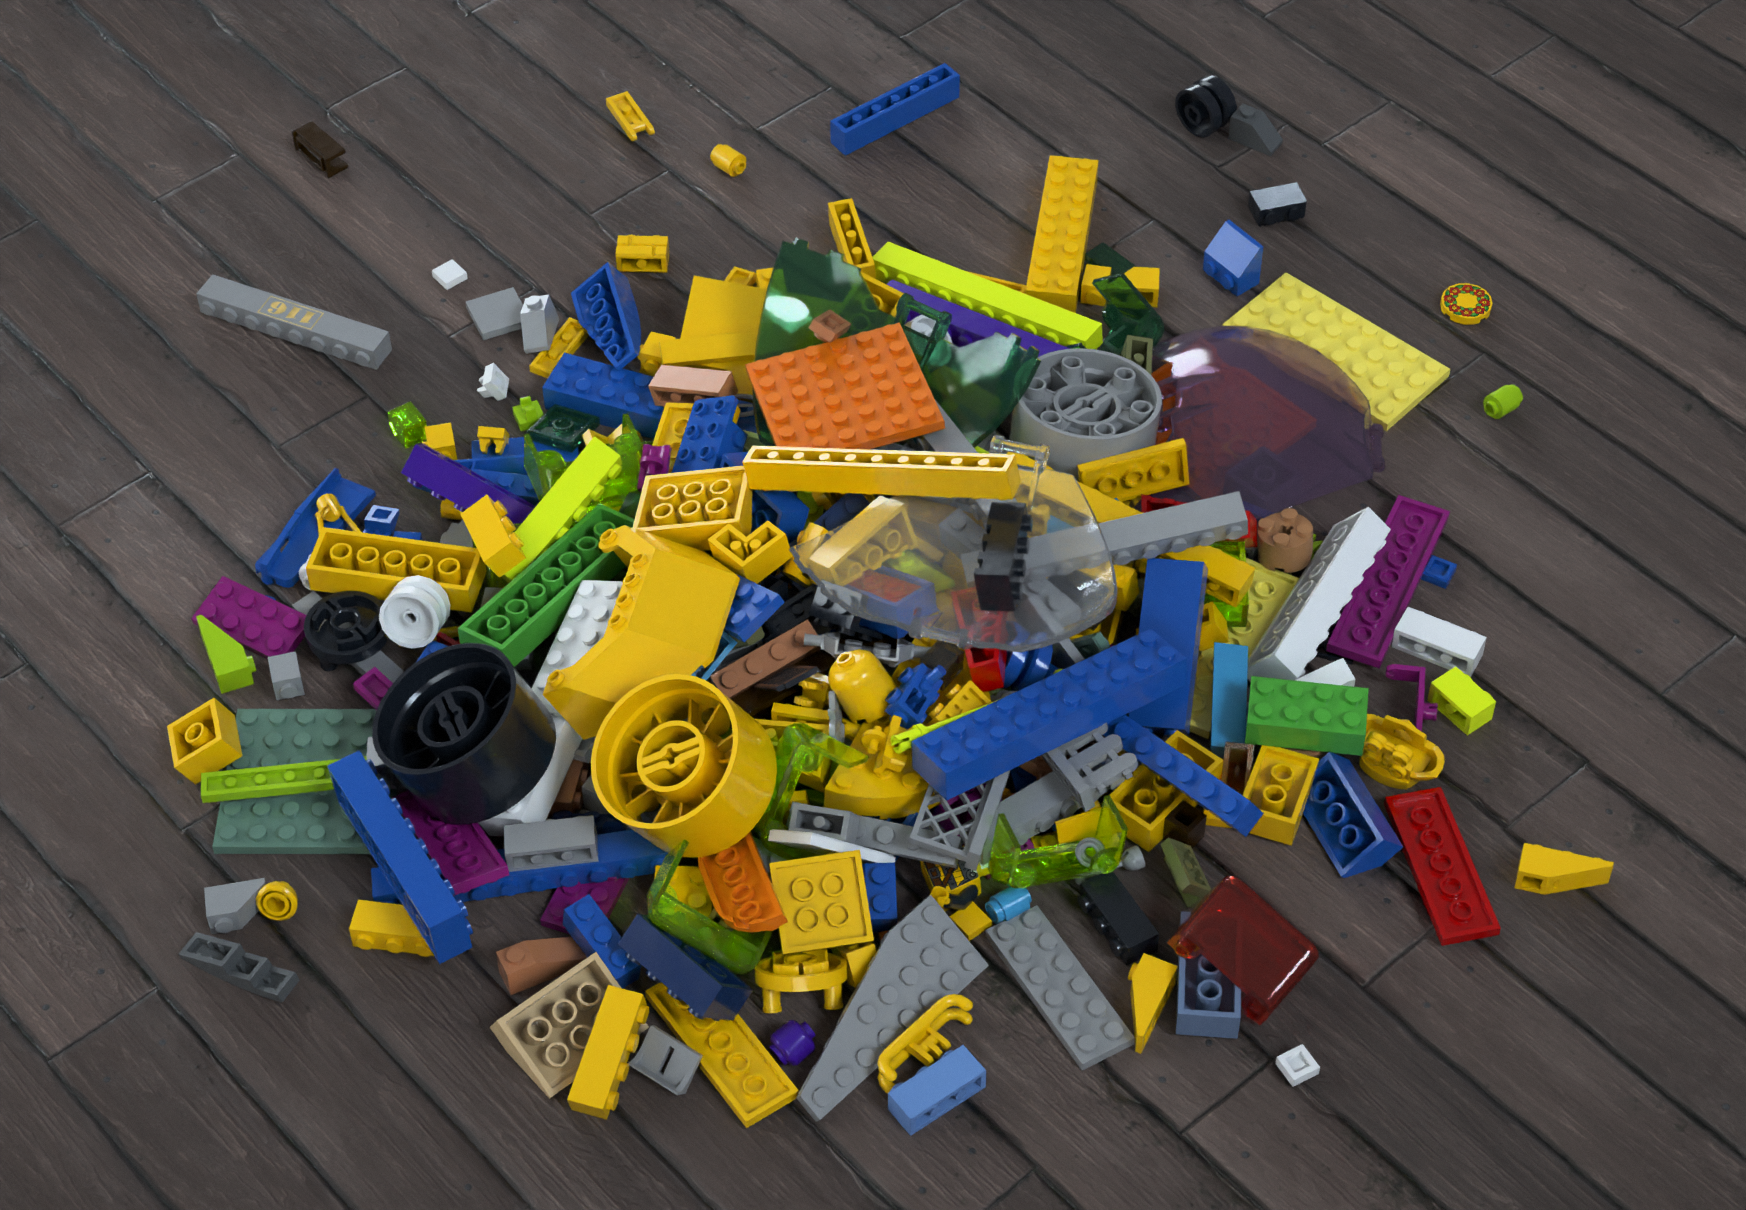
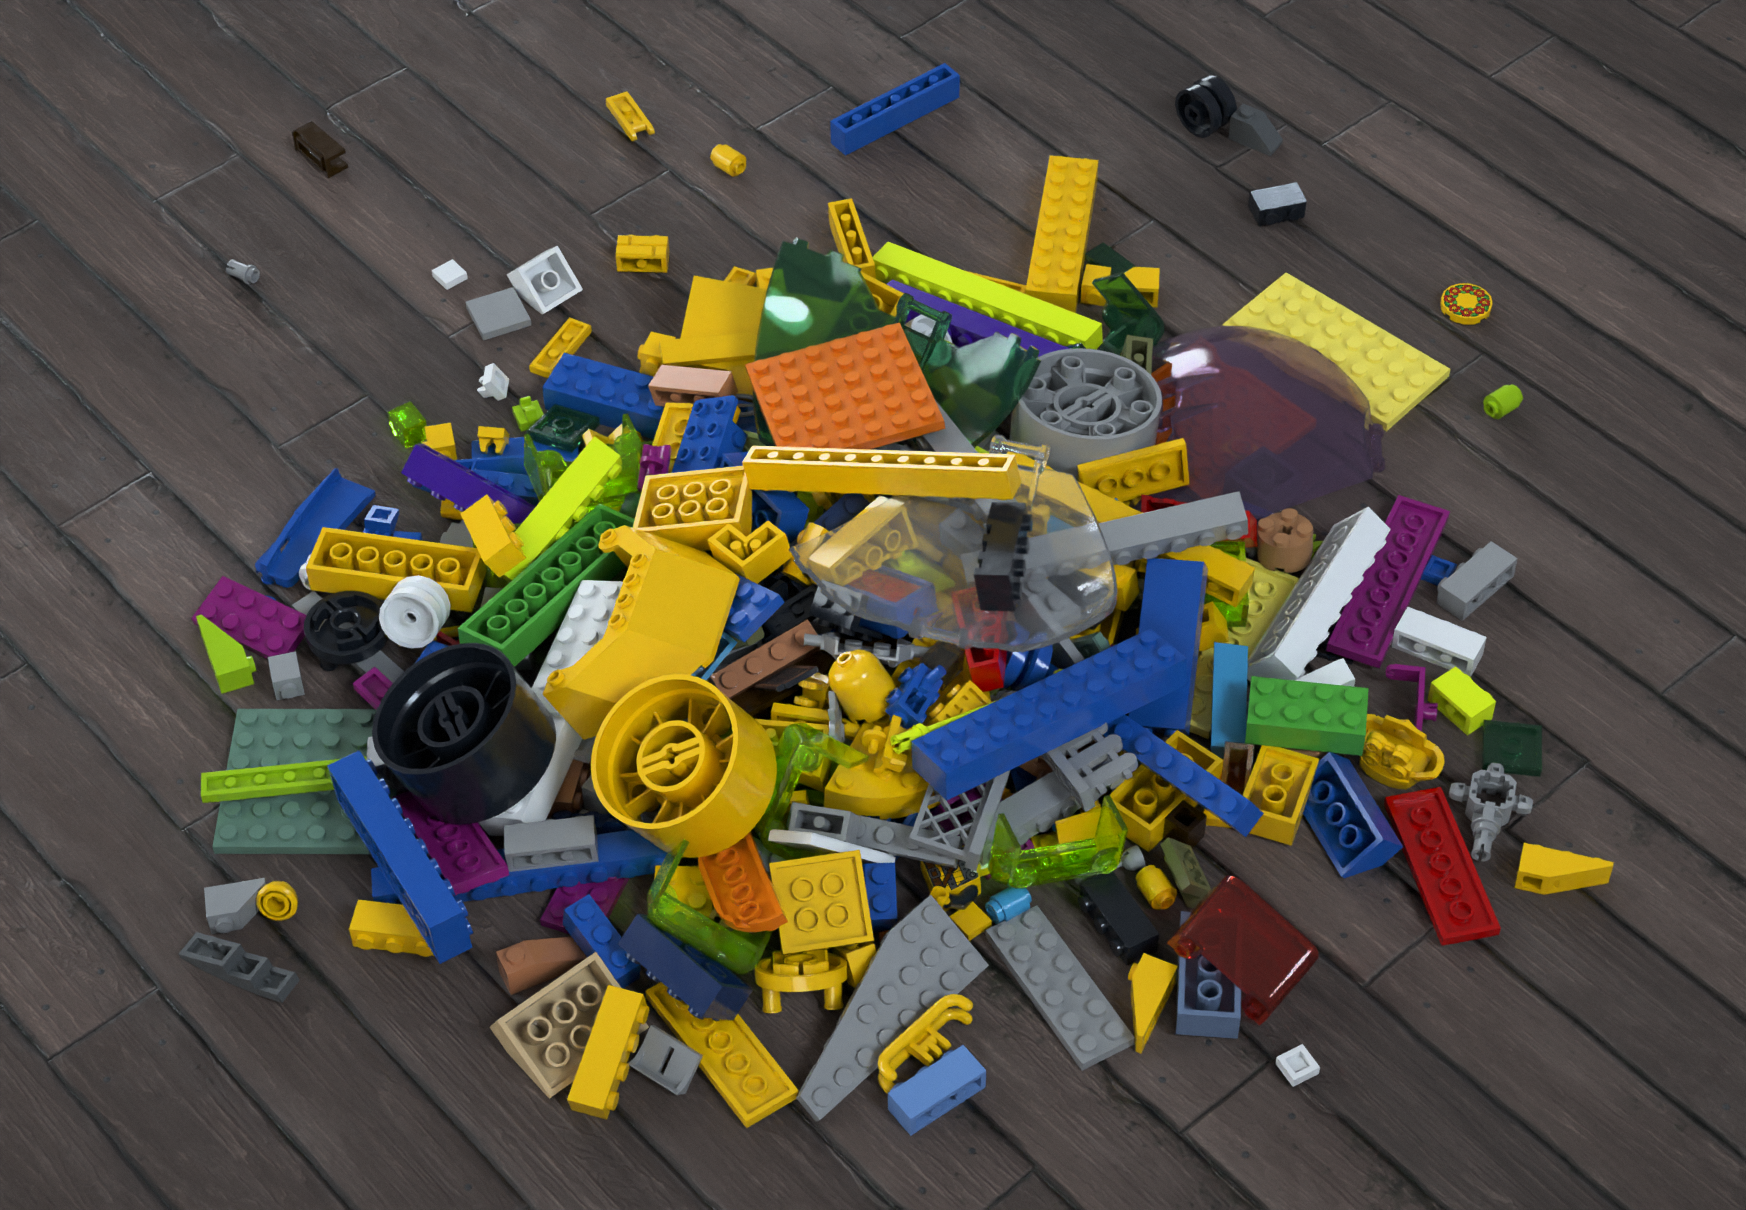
(204, 740): yellow brick -> none
(248, 273): none -> light grey pin
(294, 322): light grey brick -> none
(330, 510): yellow plant -> none
(538, 323): light grey slope -> none
(545, 280): none -> white slope
(609, 314): blue wedge -> none
(792, 1042): dark purple head -> none
(829, 326): nougat plate -> none
(1080, 851): light grey plate -> none
(1156, 887): none -> yellow brick
(1234, 259): slope -> none
(1476, 580): none -> light grey brick
(1488, 818): none -> light grey piece
(1513, 746): none -> clear green tile

